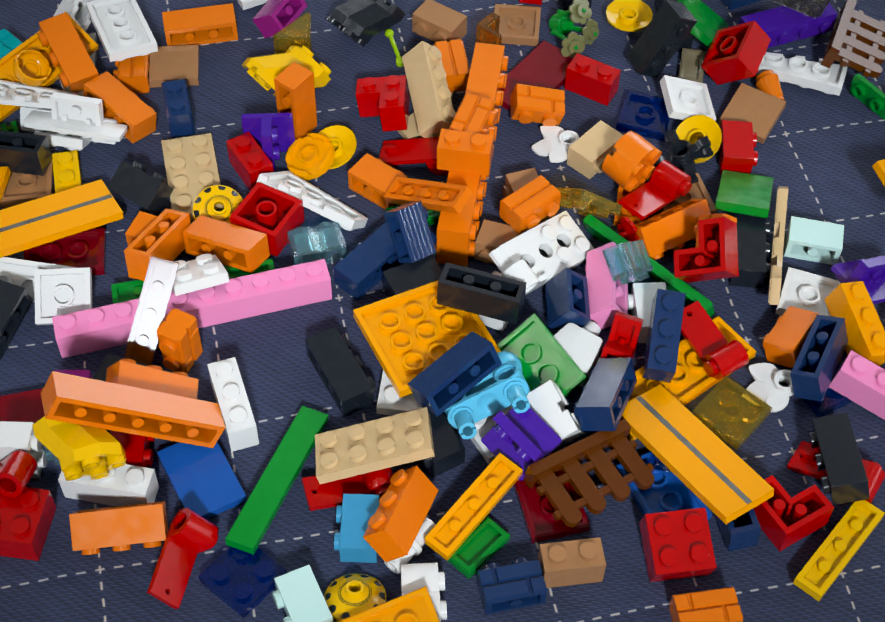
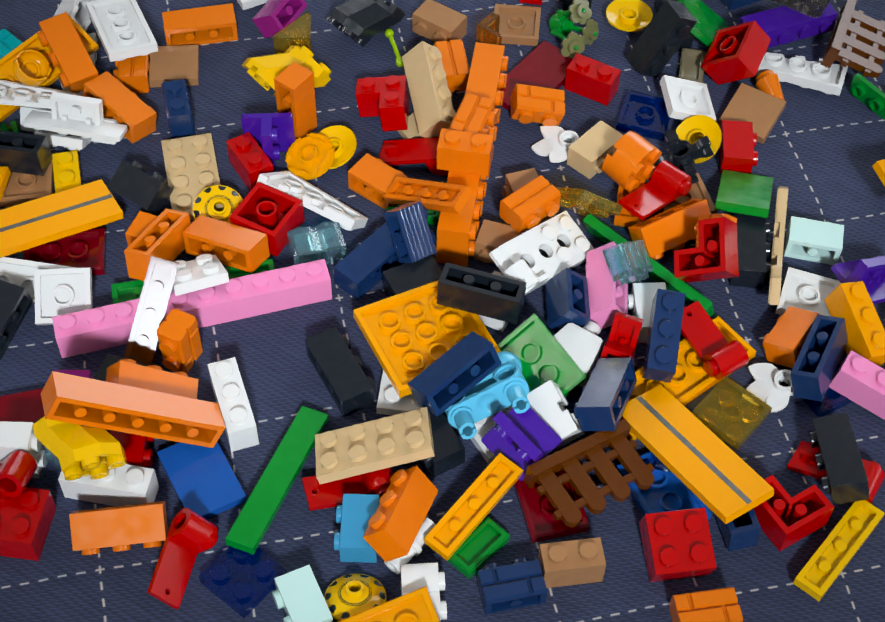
(628, 229): red plant -> none

